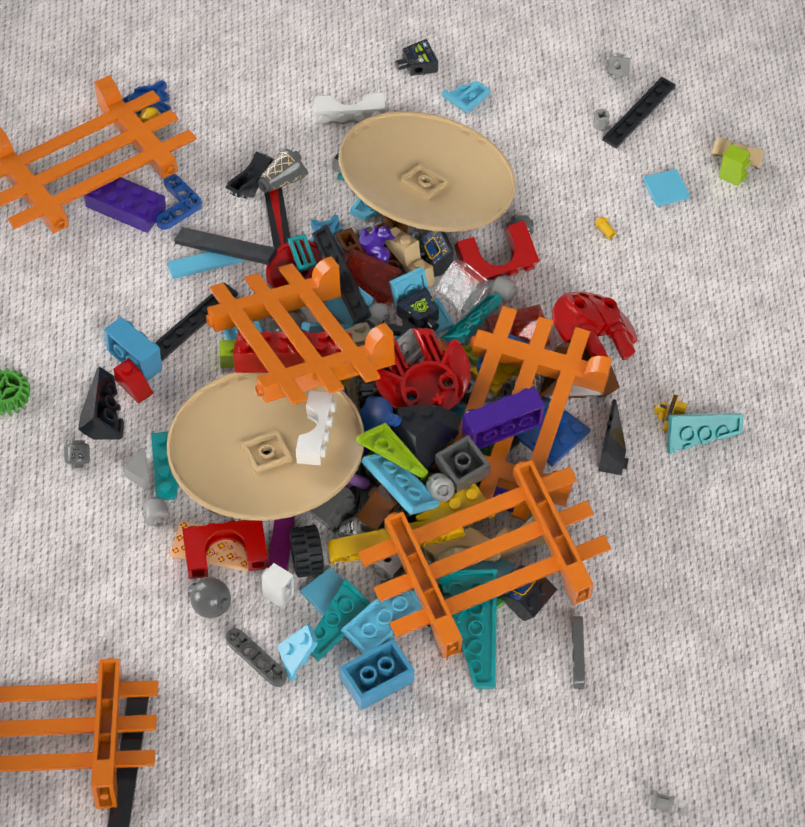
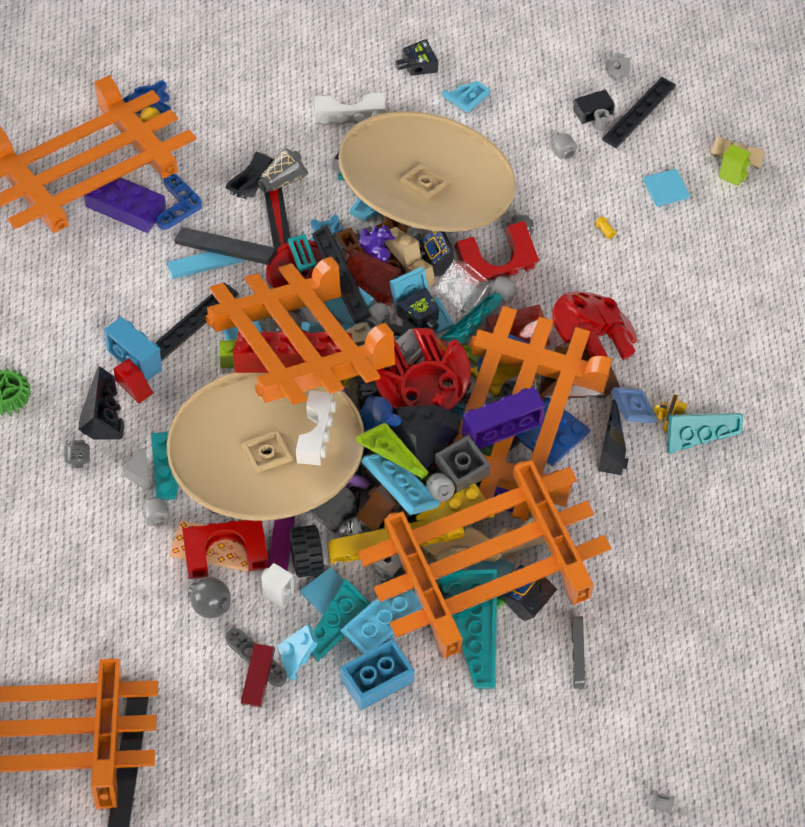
(258, 675): none -> dark red tile
(564, 146): none -> light grey head
(587, 105): none -> black brick
(634, 405): none -> medium blue tile

